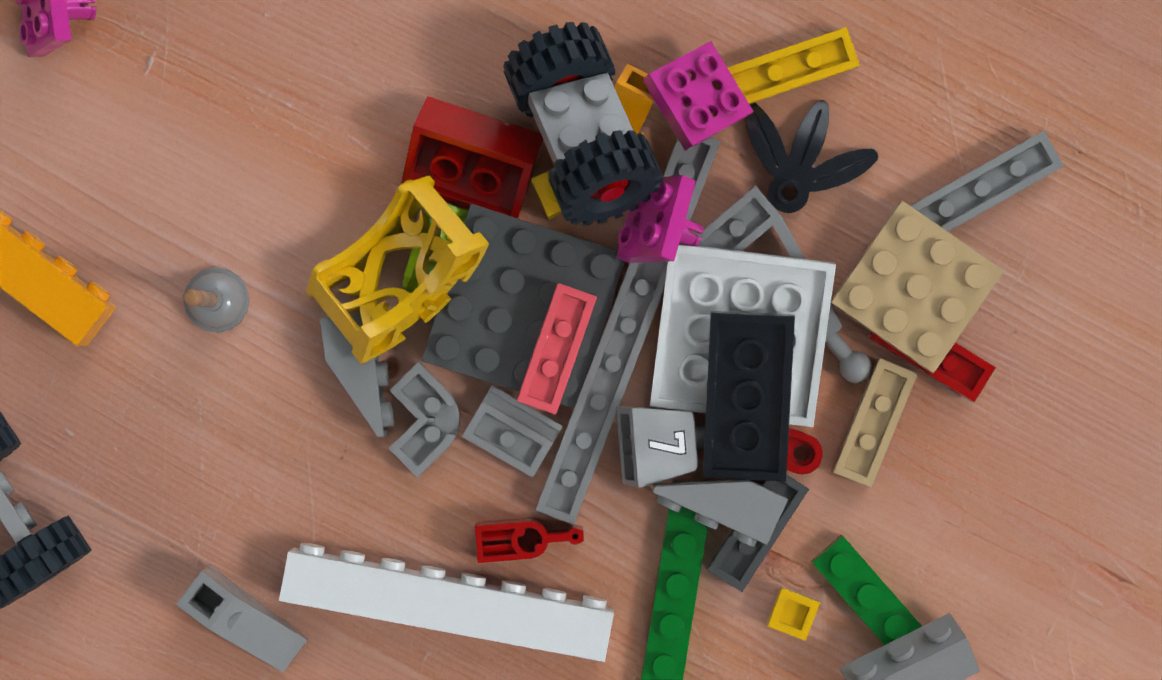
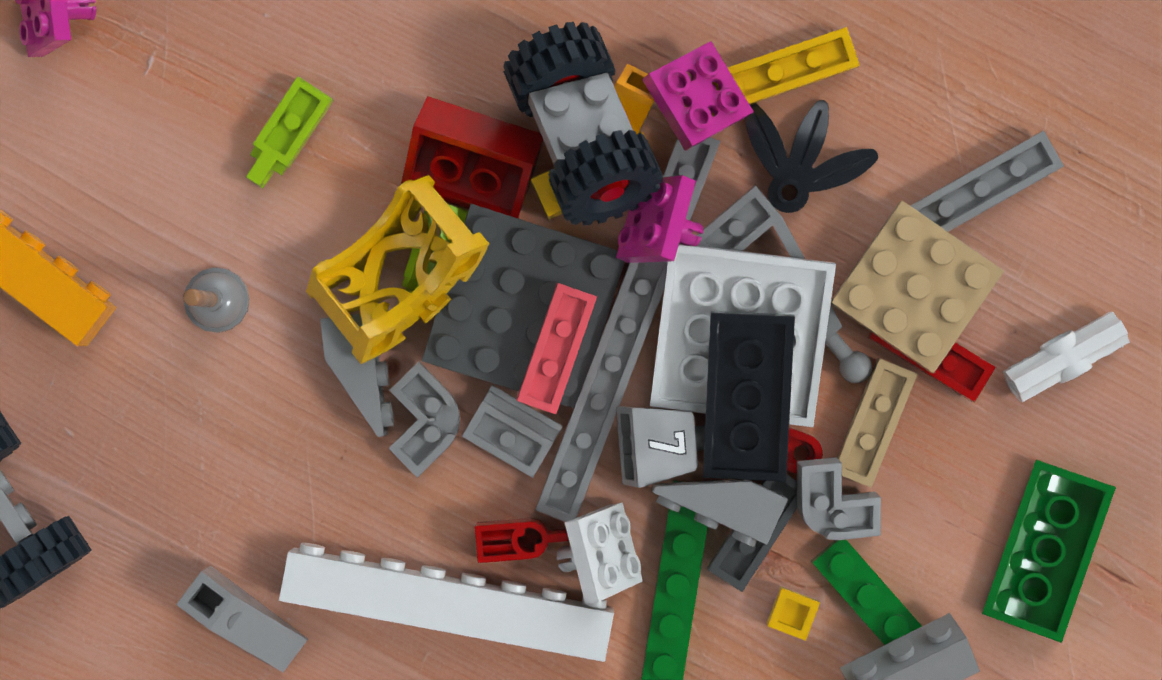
(287, 130): none -> lime hinge
(601, 553): none -> white plate
(828, 510): none -> light grey plate
(1049, 550): none -> green slope
(1066, 356): none -> white piece

